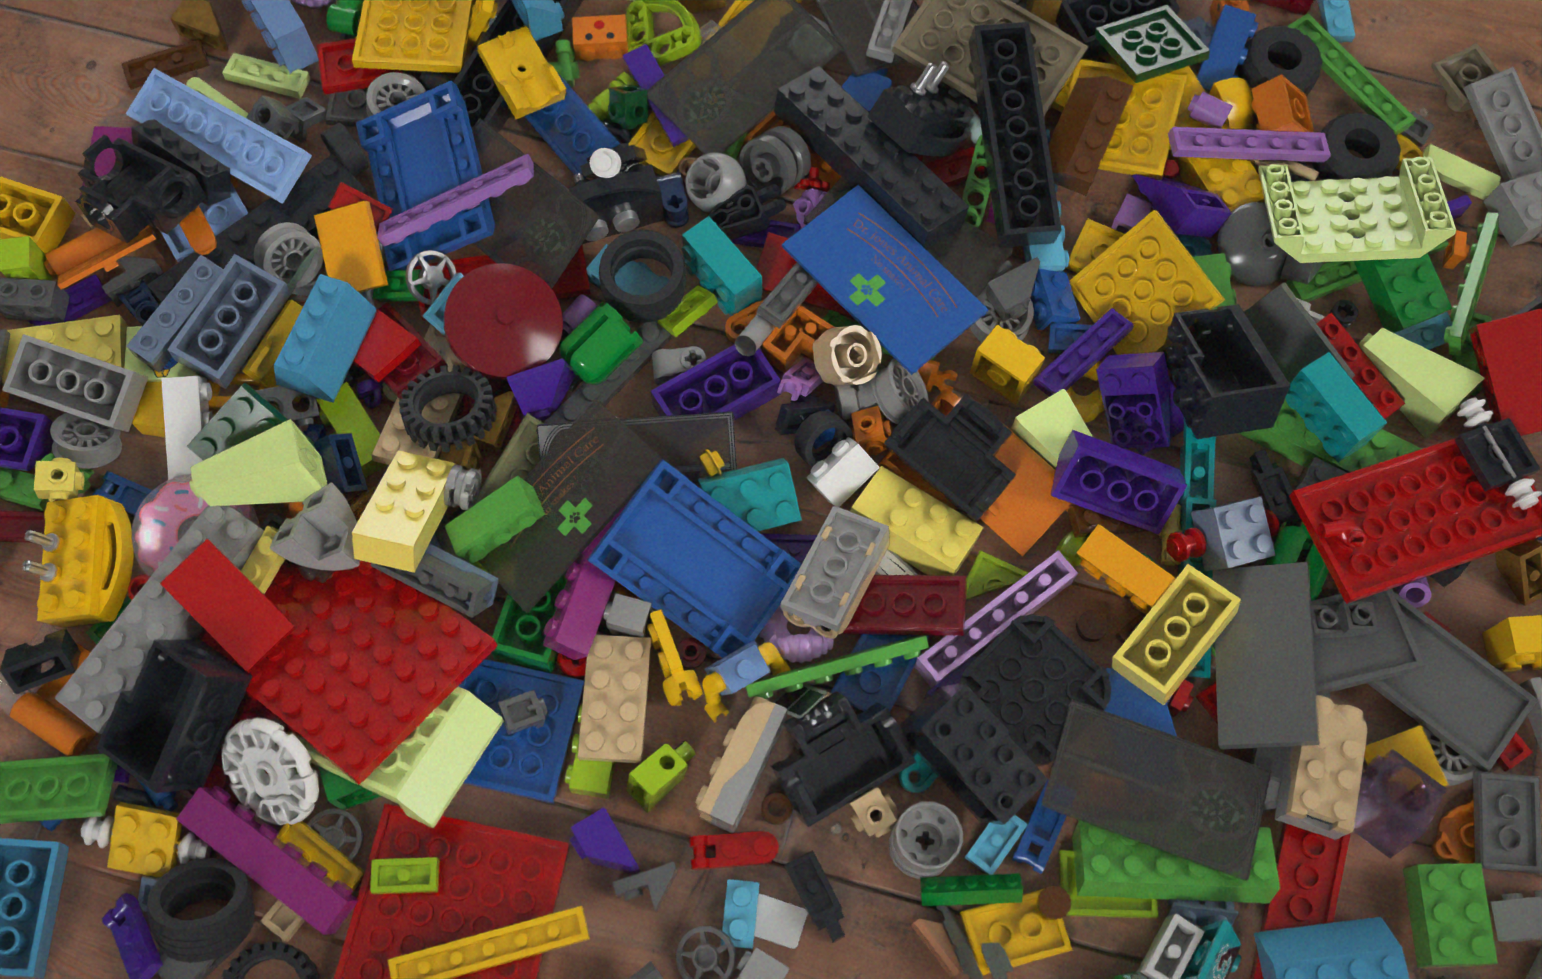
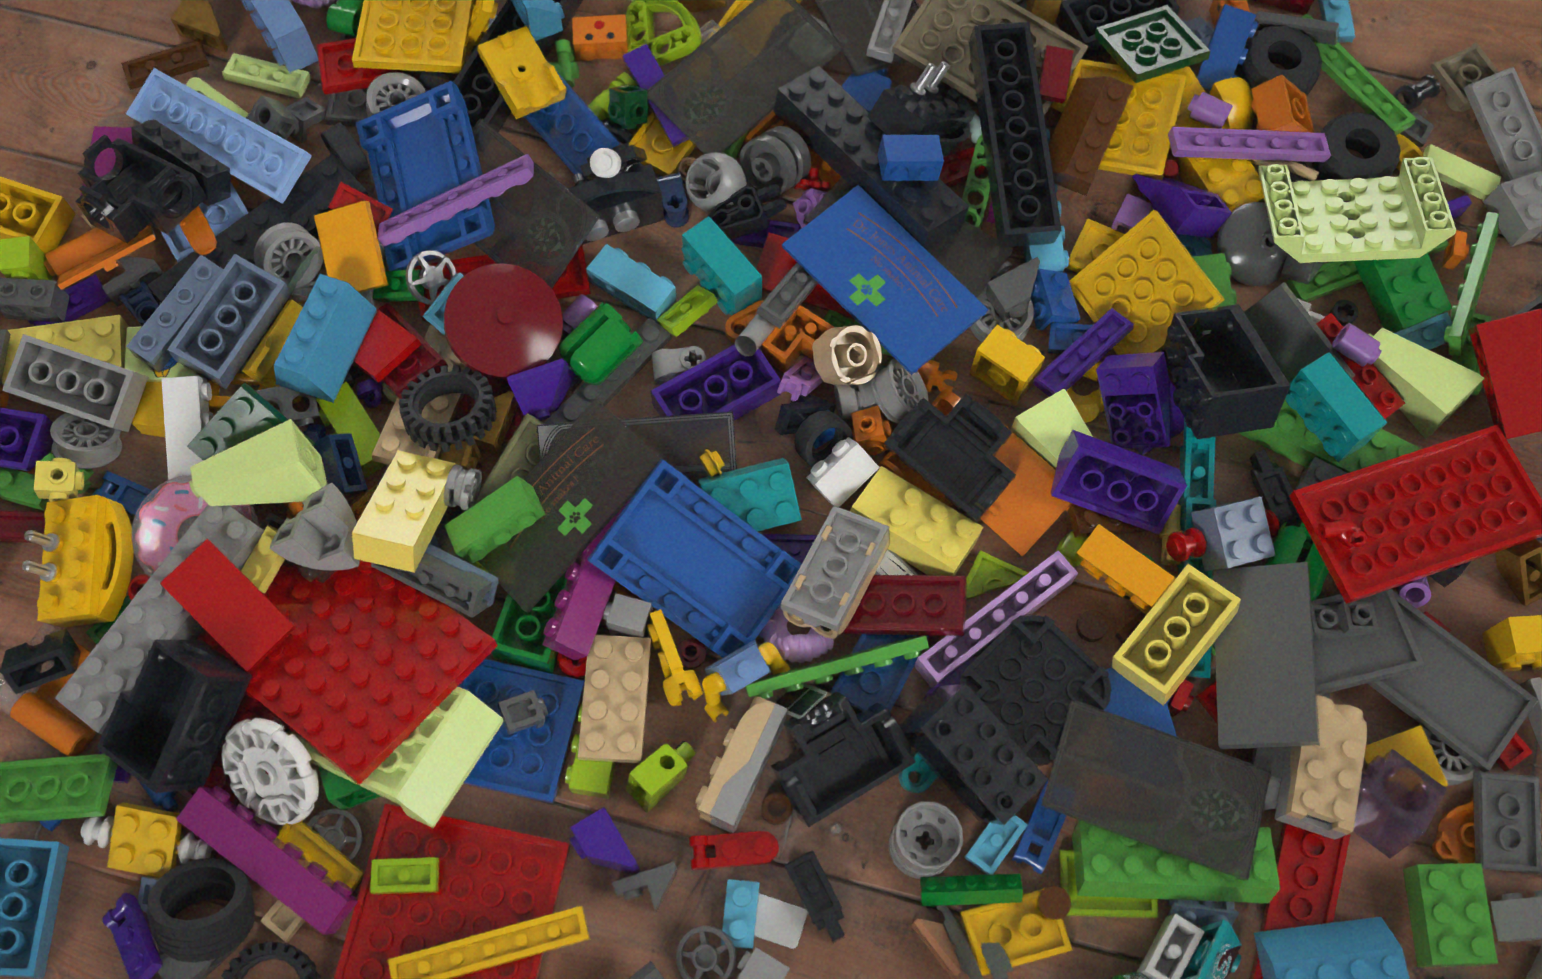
(132, 796): black arm -> none
(648, 246): black tyre -> none
(881, 821): tan brick -> none
(910, 157): none -> blue brick
(1055, 74): none -> dark red tile
(1317, 30): none -> dark grey tile
(1357, 345): none -> medium lavender brick
(1415, 93): none -> black connector
(1497, 454): black plate -> none

